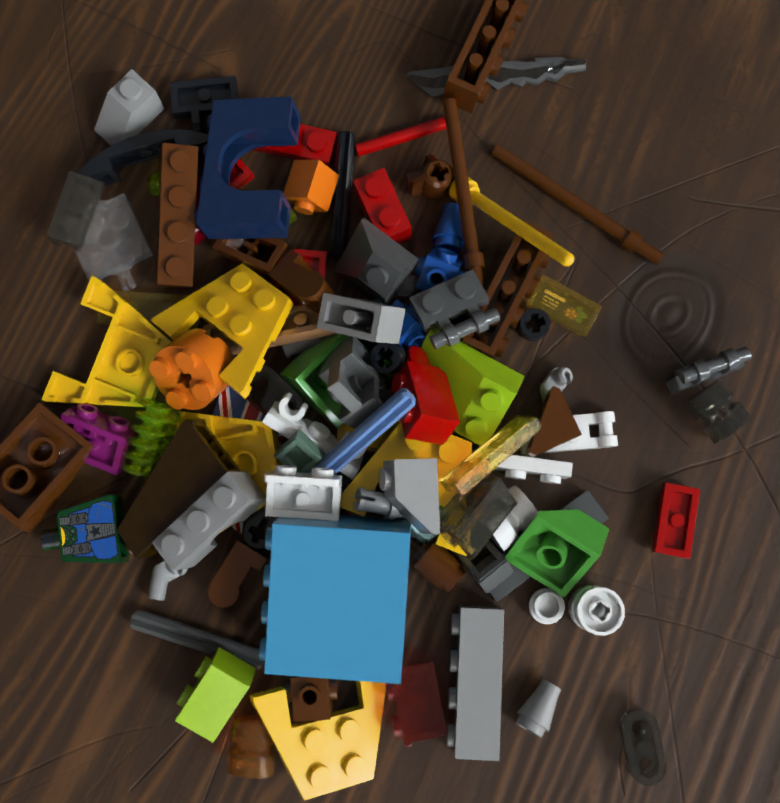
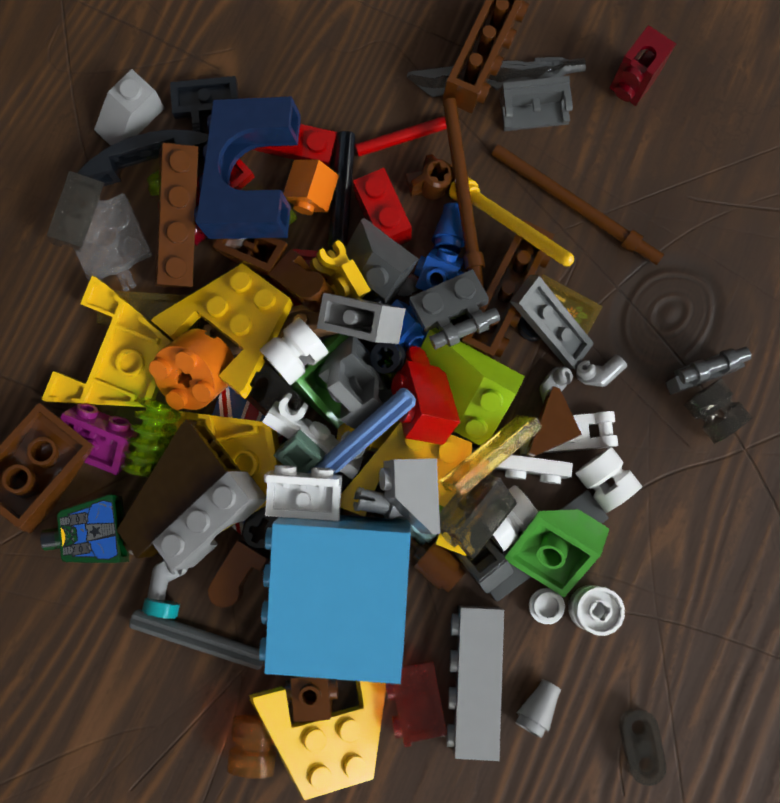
(161, 608): none -> teal tile
(215, 694): lime brick -> none
(294, 351): none -> white wheel
(340, 272): none -> yellow plate
(536, 103): none -> dark grey hinge
(552, 321): none -> dark grey plate
(600, 375): none -> light grey arm
(600, 469): none -> white wheel
(636, 75): none -> dark red brick
(676, 520): red plate -> none

